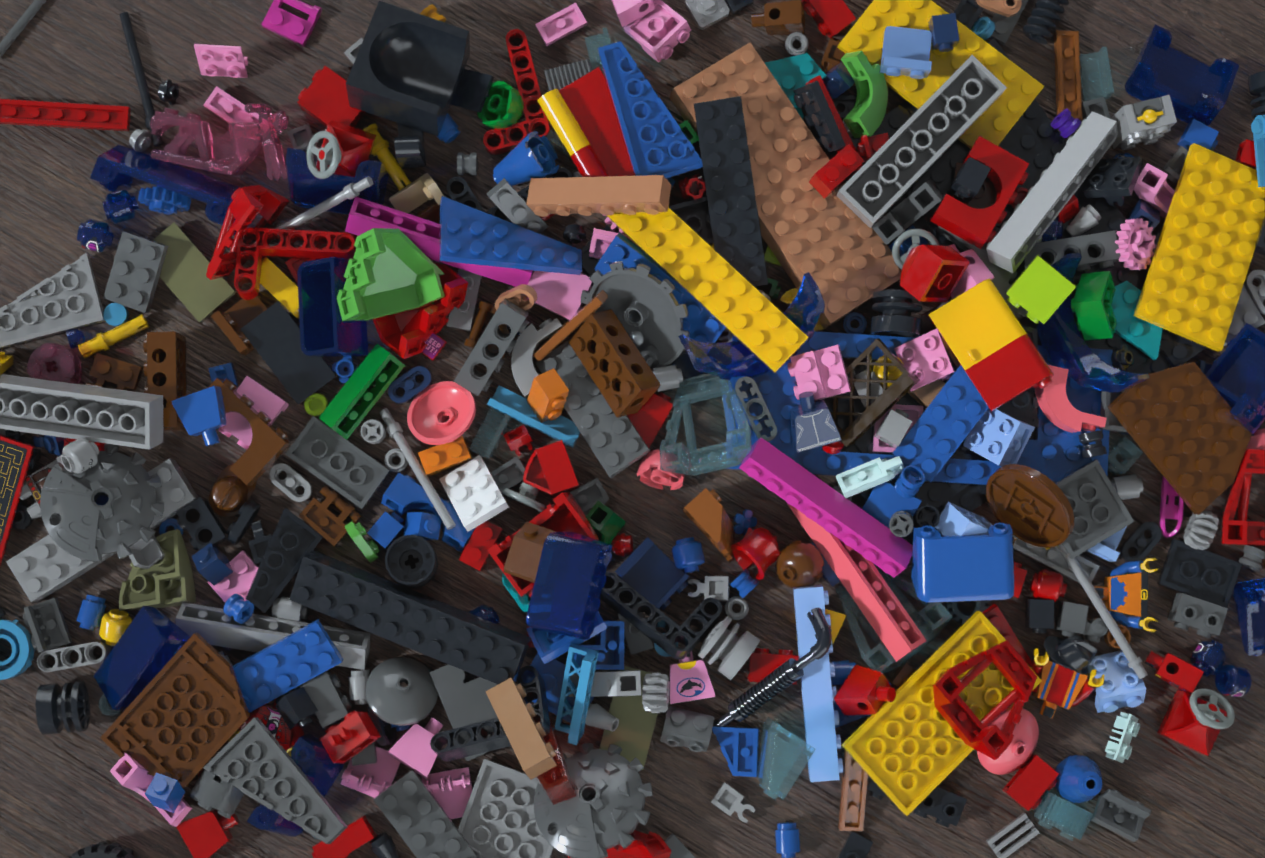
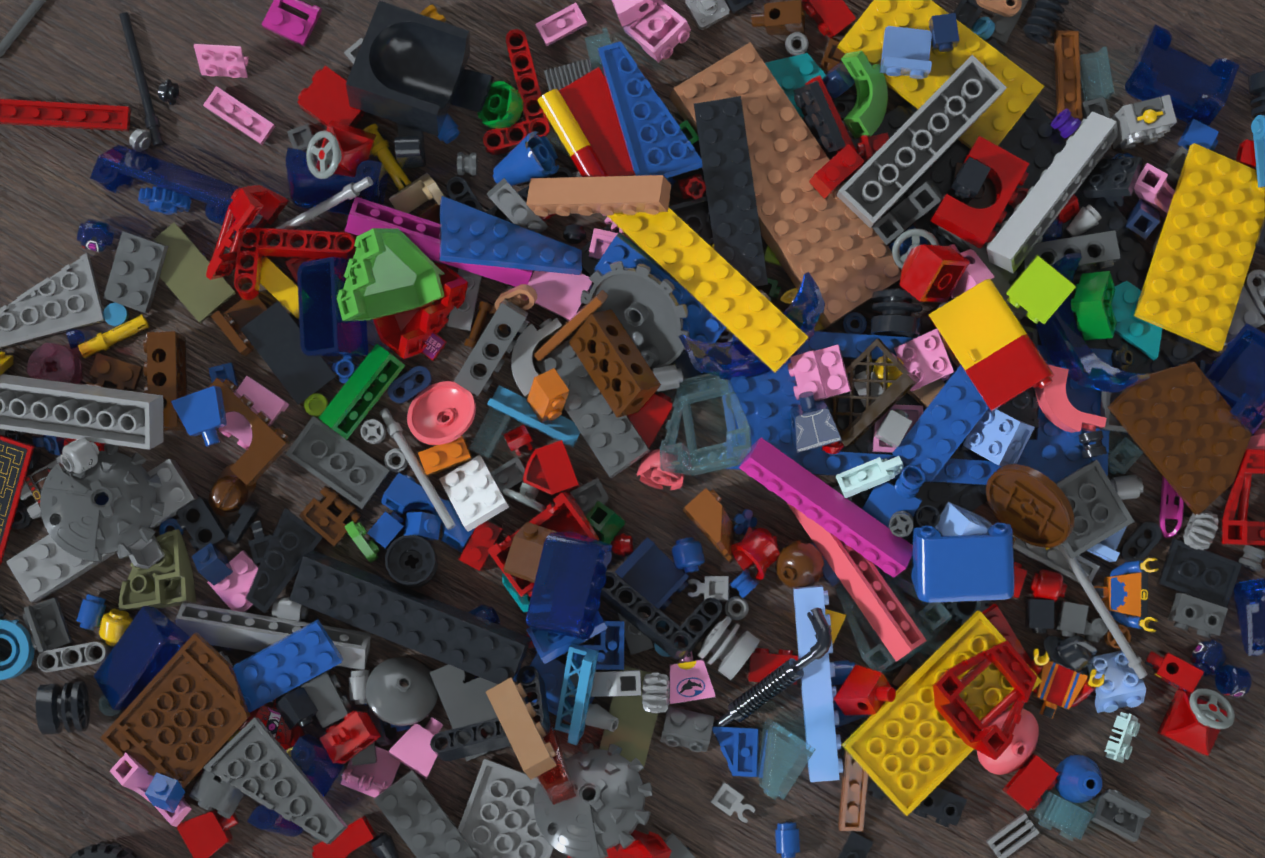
(120, 206): clear blue head -> none
(230, 152): clear pink piece -> none
(238, 608): blue wheel -> none
(291, 482): light grey plate -> none
(451, 790): bright pink hinge -> none
(754, 390): dark grey beam -> none
(1135, 244): bright pink gear -> none

